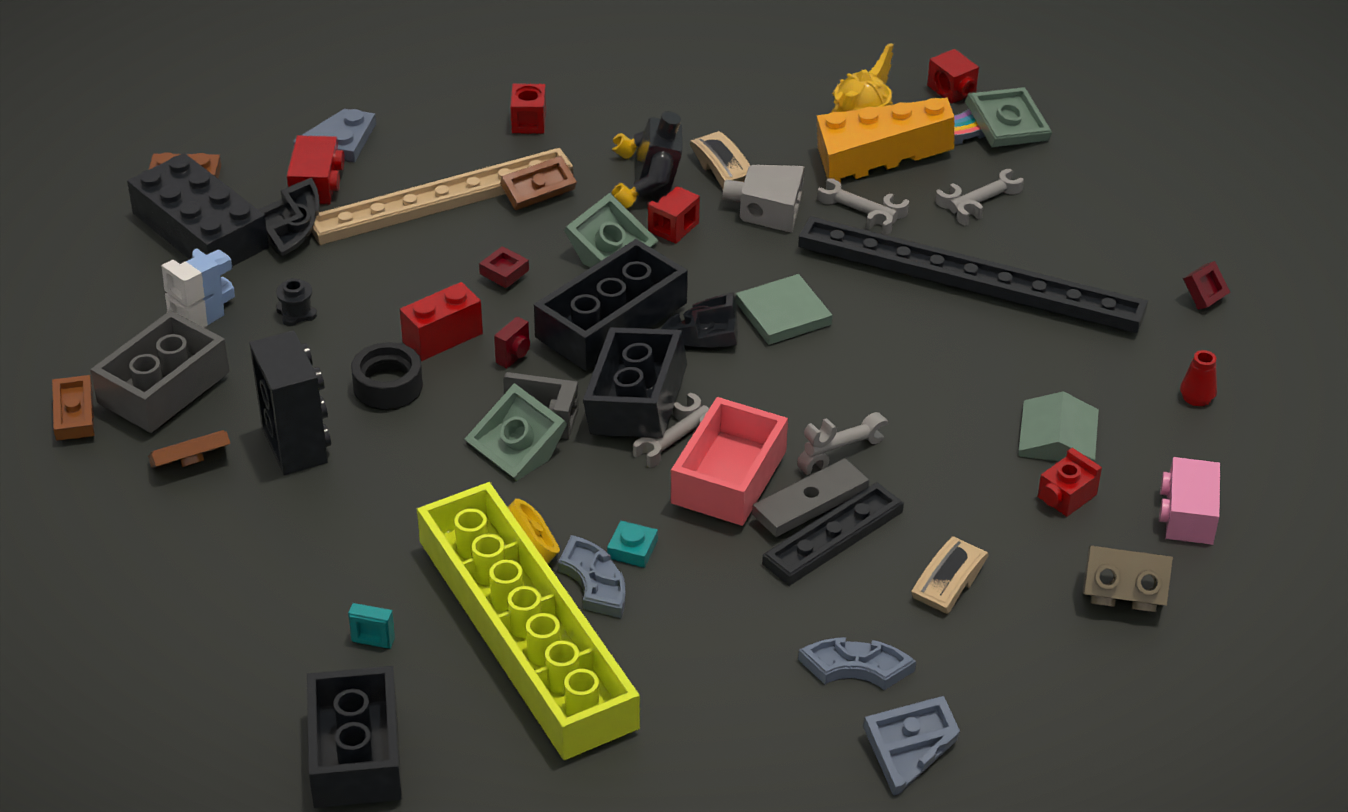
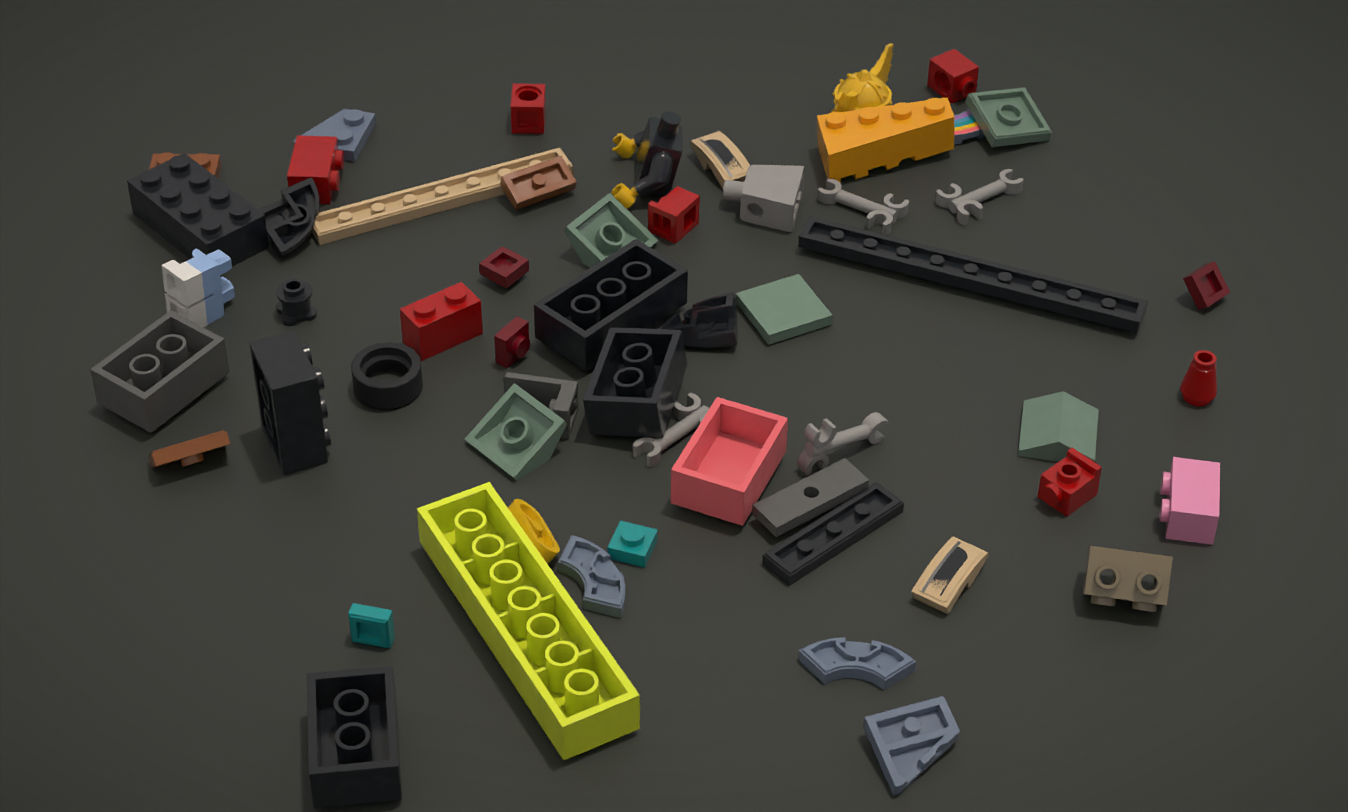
(73, 407): dark orange plate -> none

